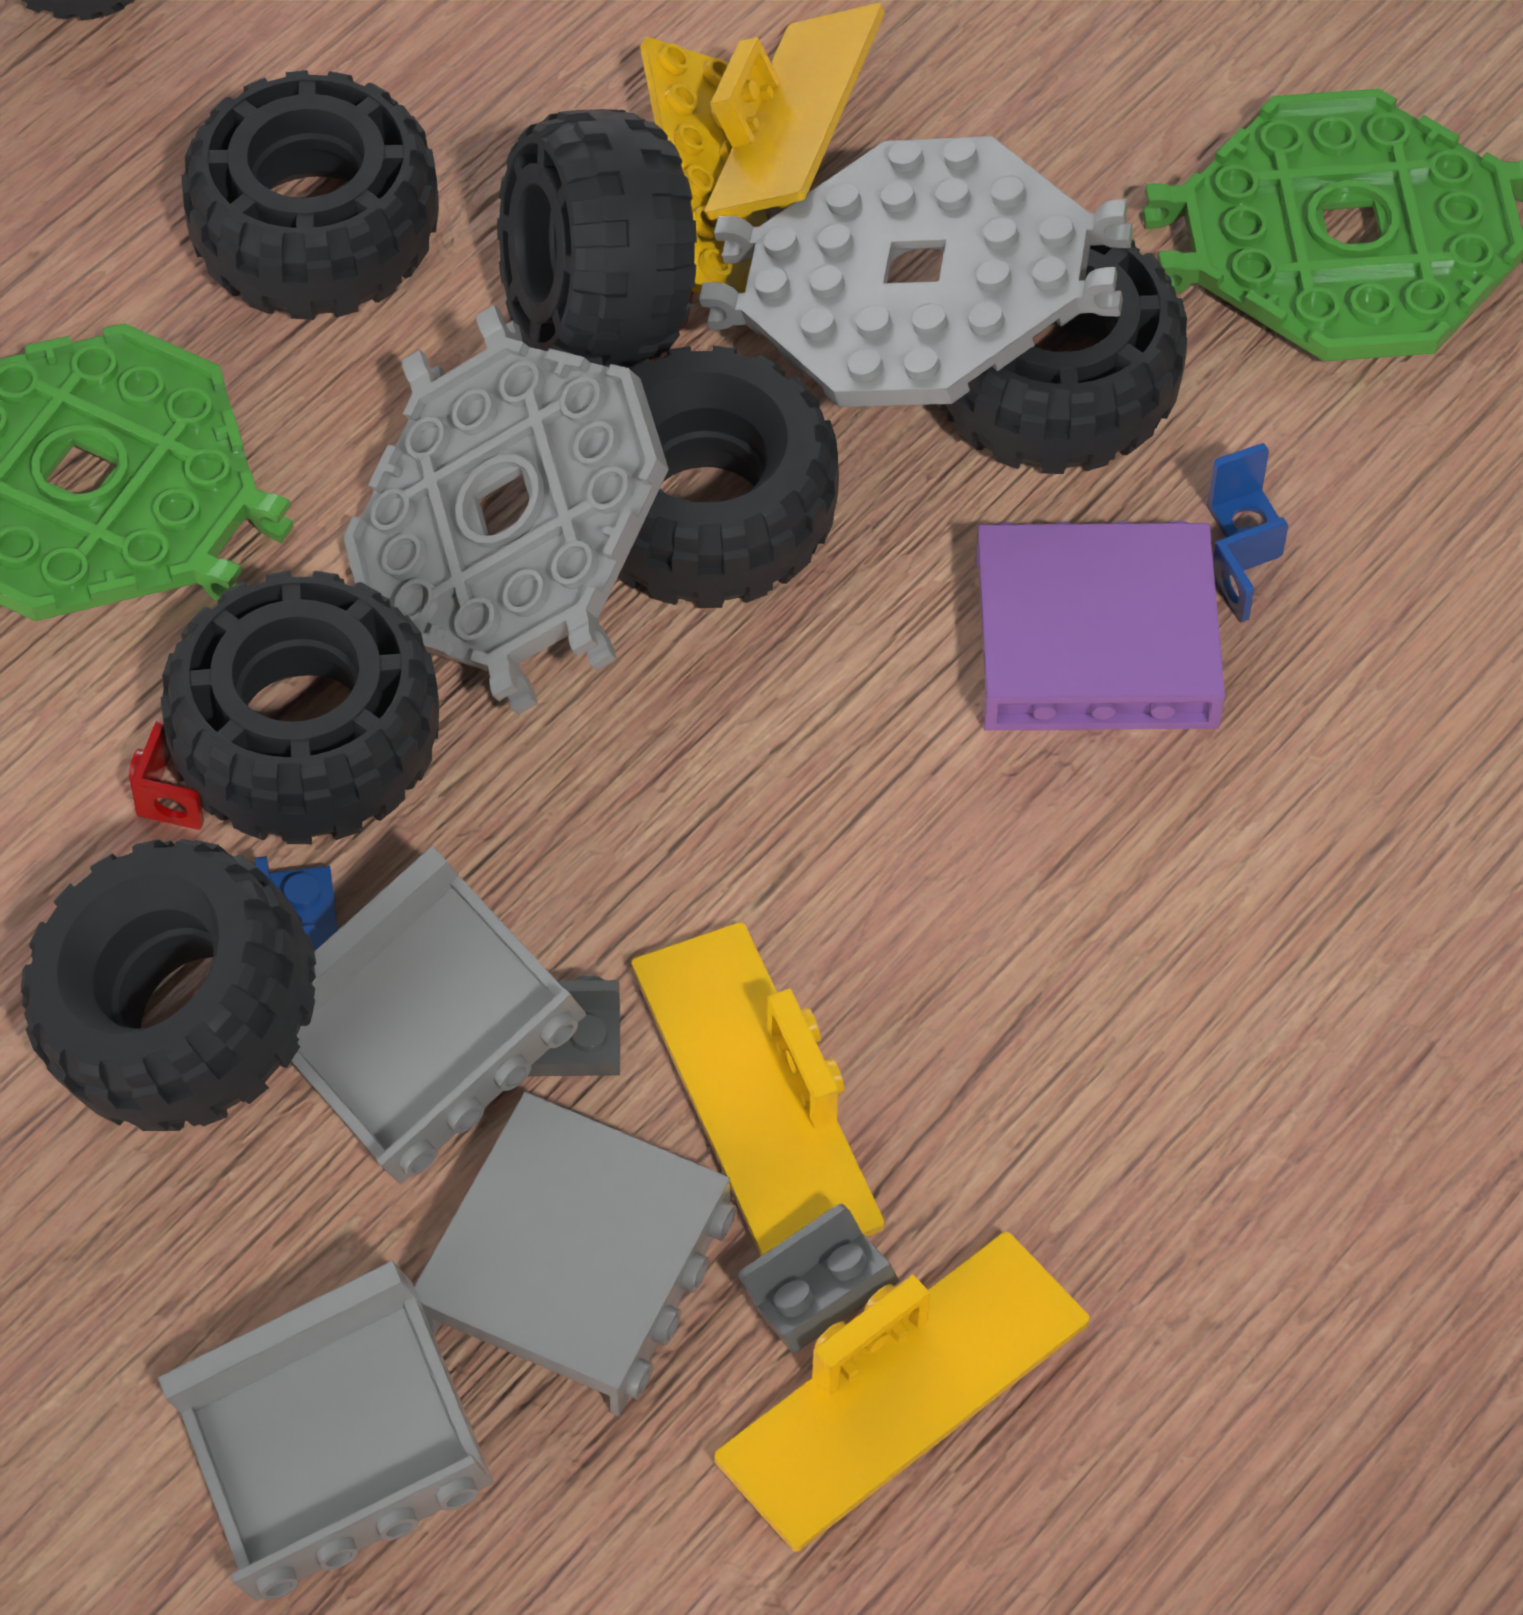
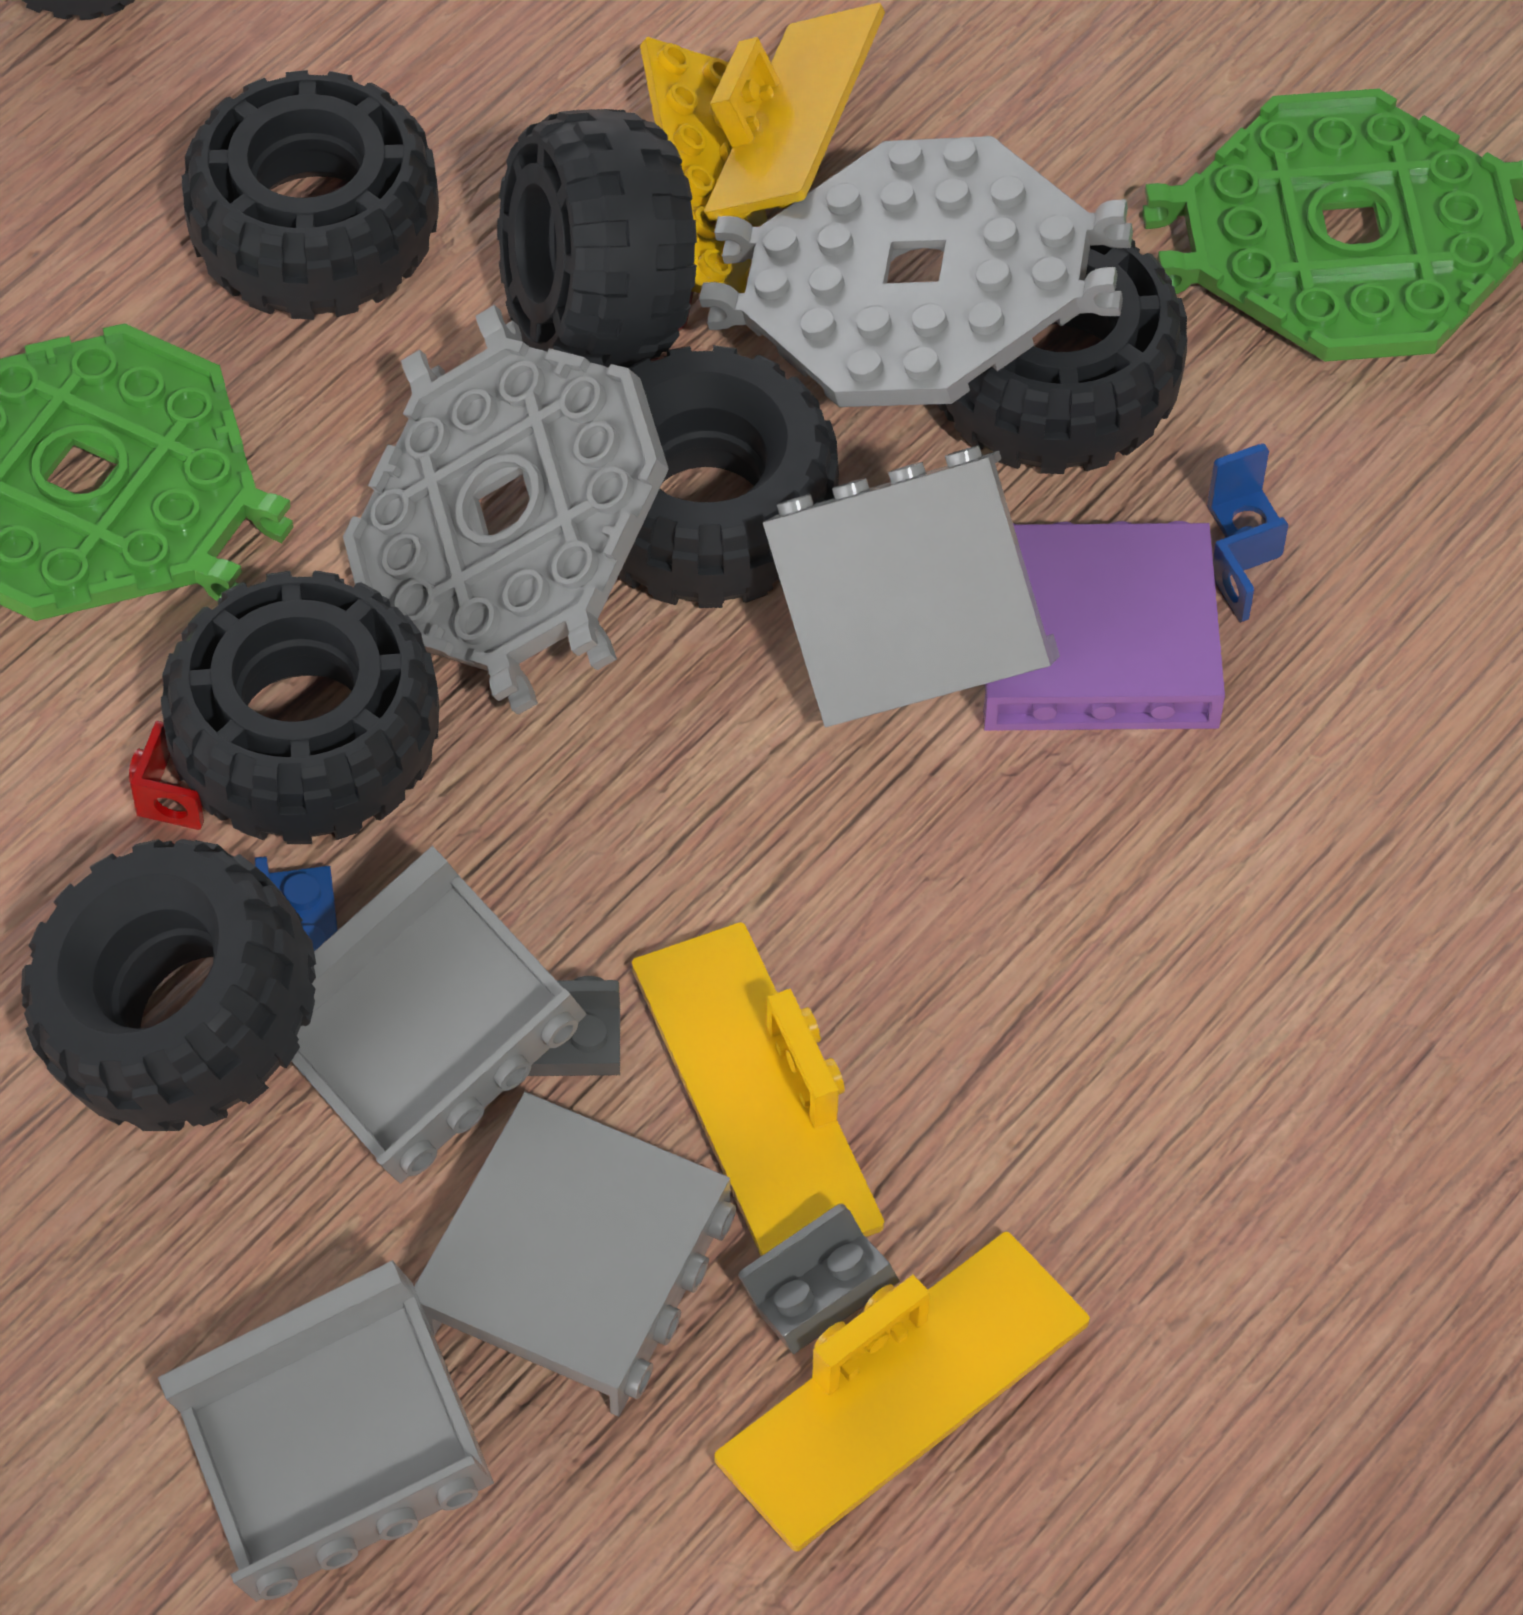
(908, 587): none -> light grey panel

